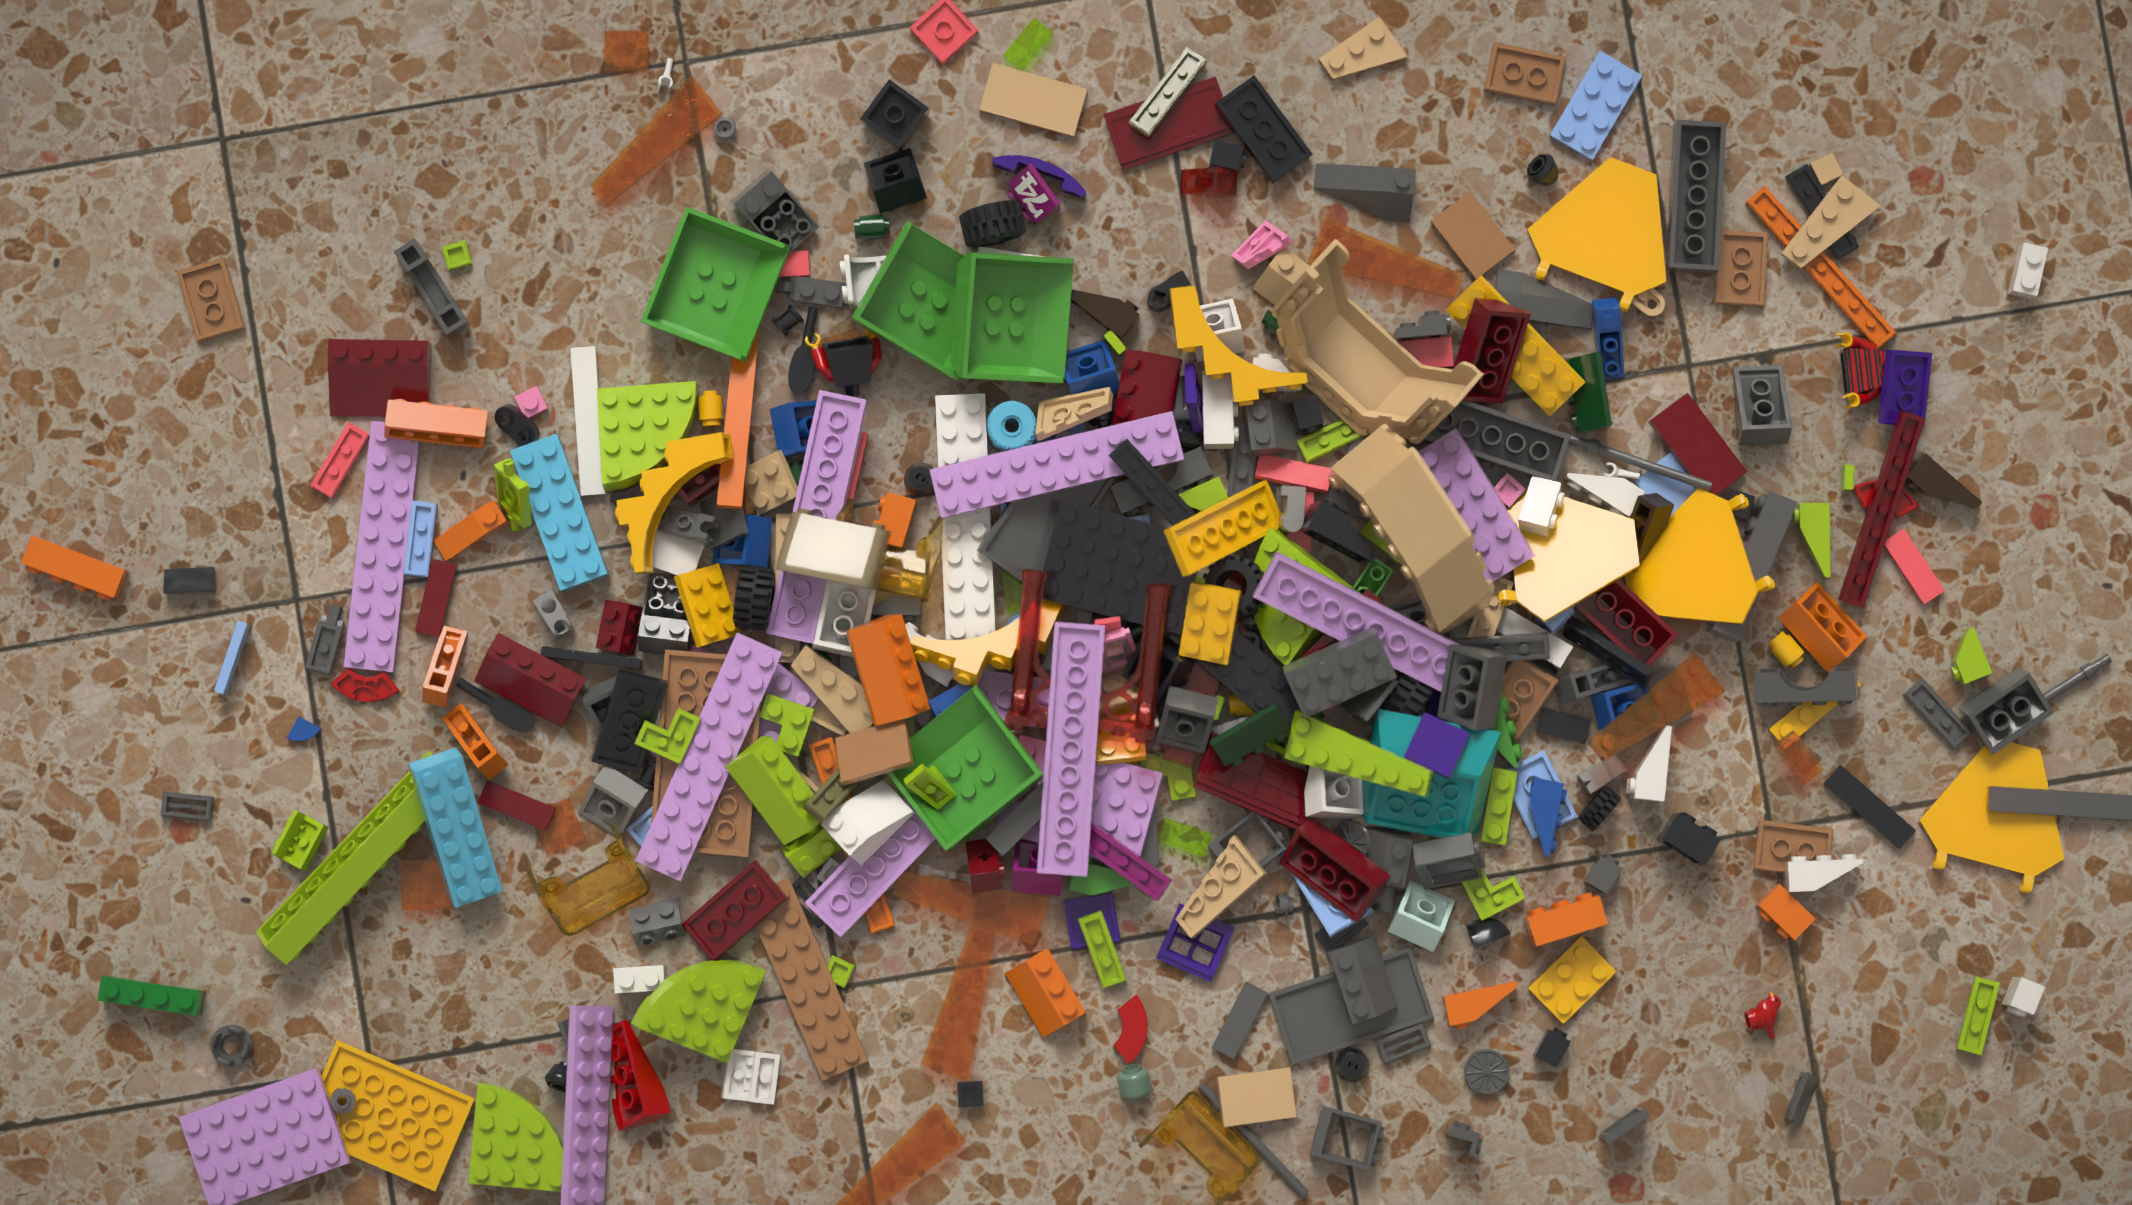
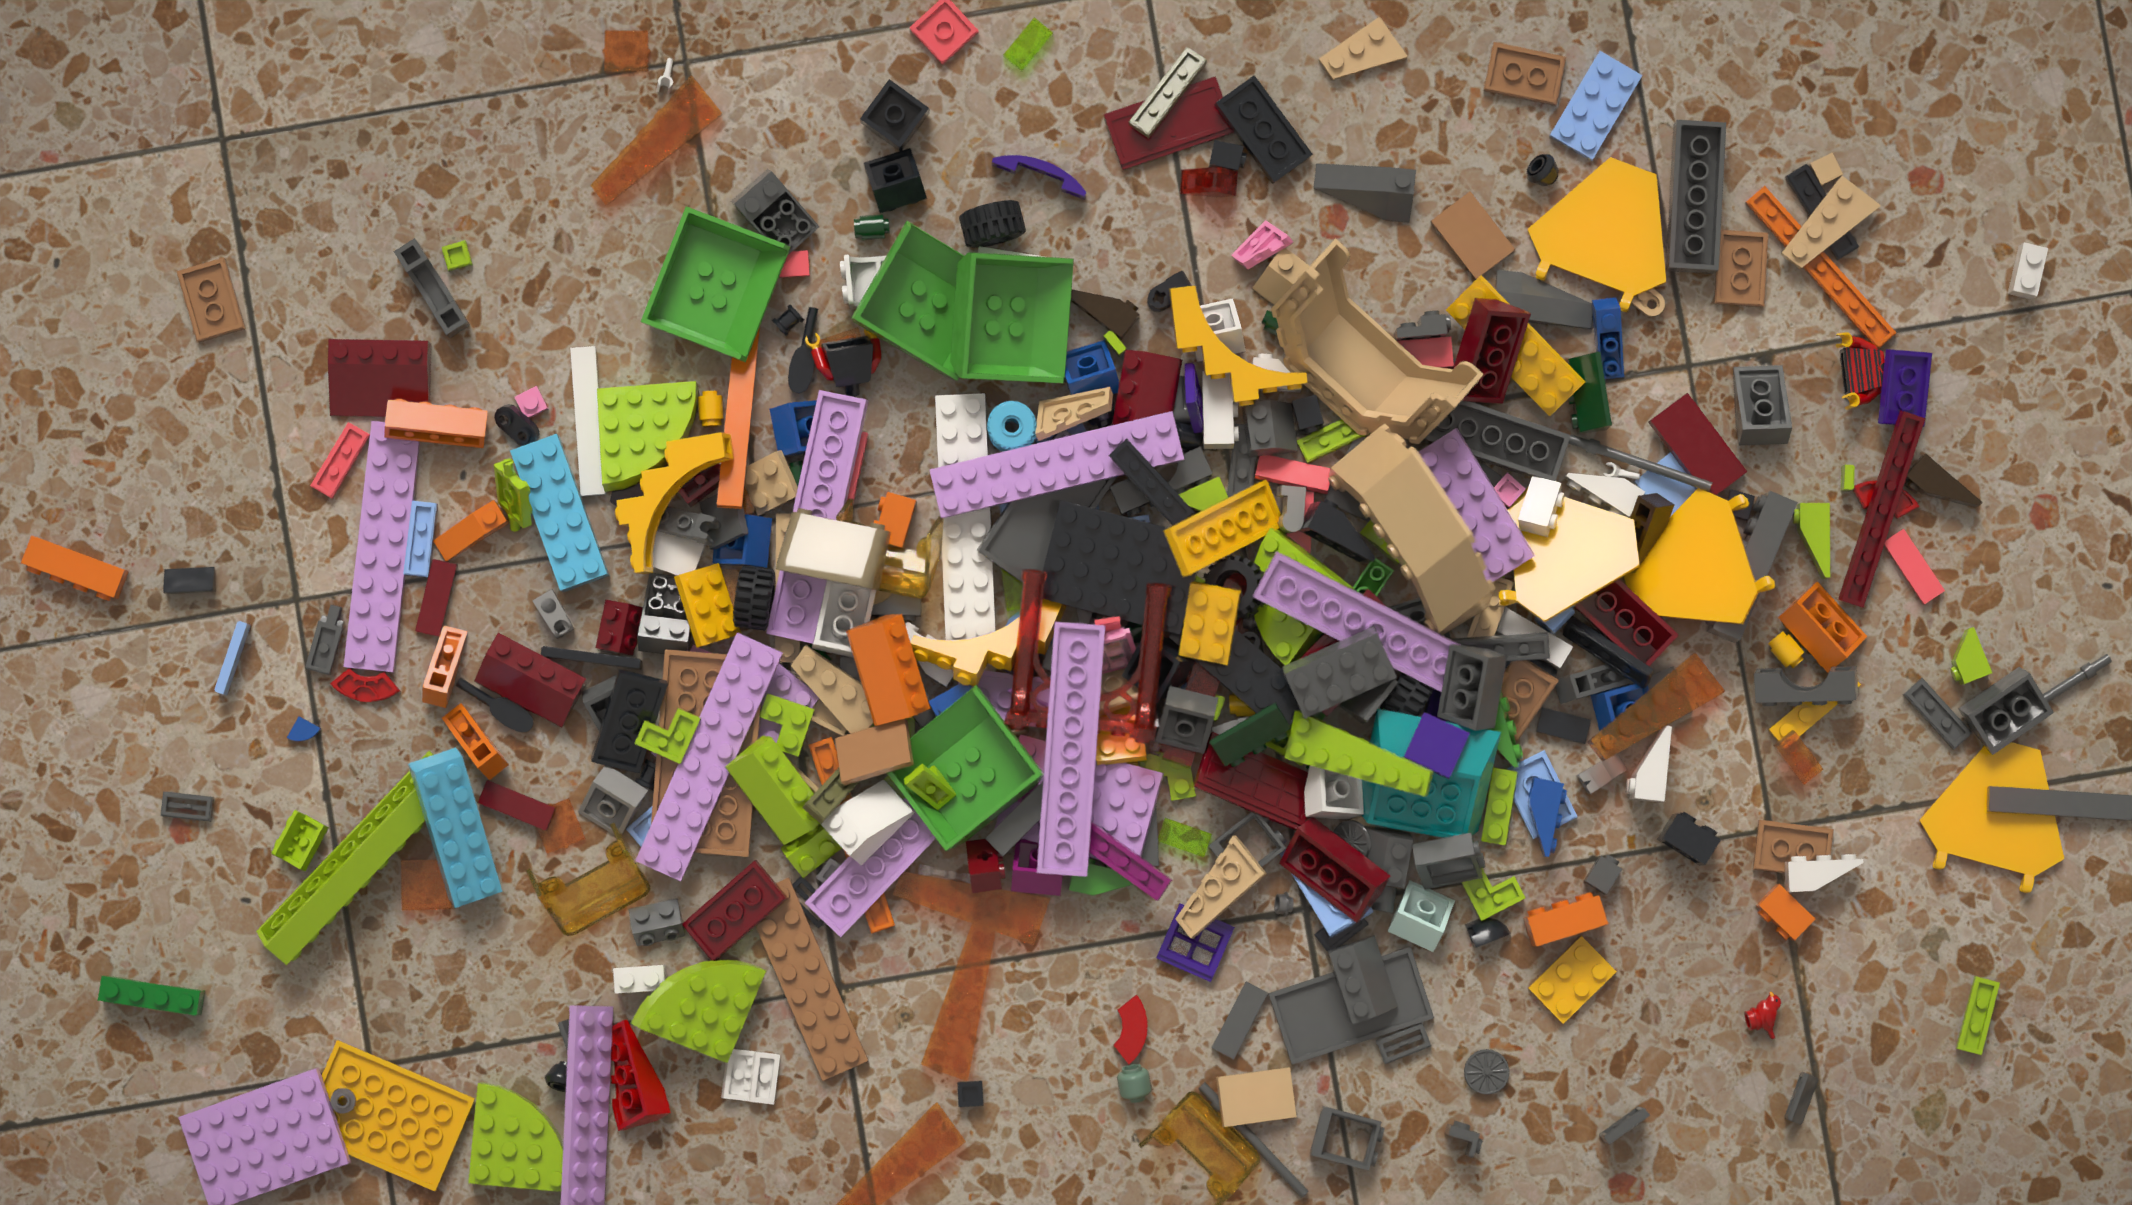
(217, 1042): dark grey piece -> none
(720, 124): flat silver plate -> none
(813, 291): dark grey hinge -> none
(840, 970): lime tile -> none
(916, 486): black cone -> none
(1033, 99): tan tile -> none
(1033, 196): magenta slope -> none
(1045, 992): orange slope -> none
(1084, 906): dark purple tile -> none
(1102, 949): lime tile -> none
(1349, 1073): black cone -> none
(1385, 262): clear orange wing -> none
(1472, 1004): orange slope -> none
(1552, 1046): black brick -> none
(1599, 808): black tyre -> none
(1869, 806): black tile -> none
(2022, 996): white brick -> none

